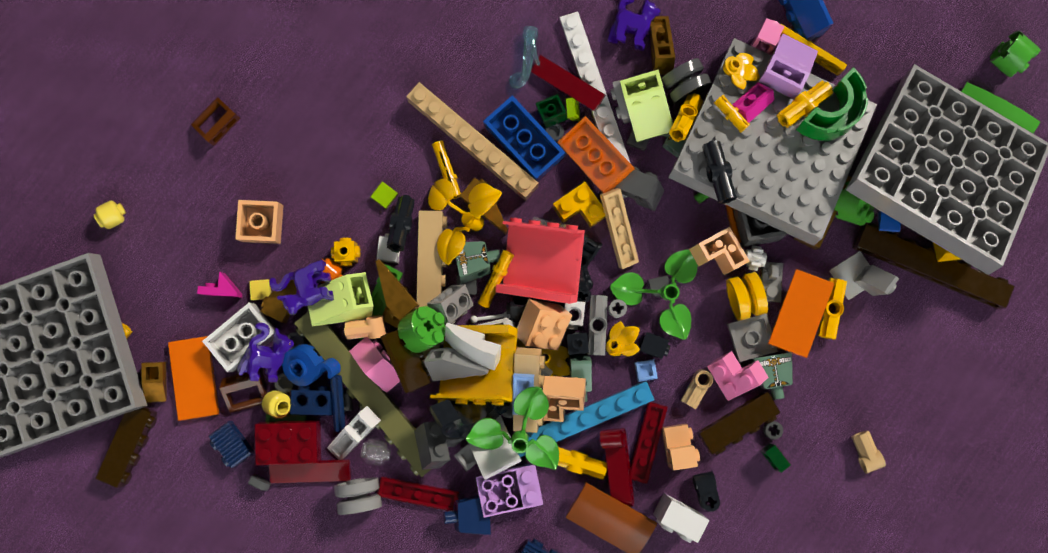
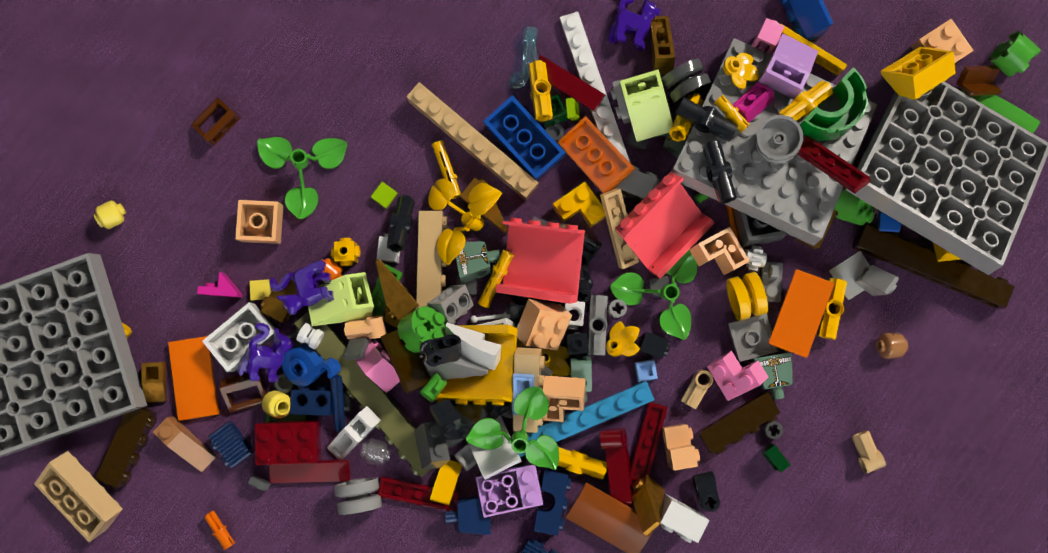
(78, 496): none -> tan brick
(184, 443): none -> medium nougat slope
(219, 530): none -> orange axle
(277, 150): none -> bright green plant
(310, 336): none -> white wheel
(356, 349): none -> dark grey tile
(433, 387): none -> bright green piece
(443, 350): none -> black piece
(446, 482): none -> yellow slope
(541, 101): none -> yellow piece
(550, 520): none -> dark blue arch
(648, 502): none -> pearl gold slope
(664, 226): none -> coral panel
(706, 119): none -> black piece
(789, 133): none -> light grey wheel
(833, 165): none -> dark red tile
(891, 345): none -> medium nougat head
(920, 71): none -> yellow slope
(946, 38): none -> light nougat brick
(979, 80): none -> reddish brown panel

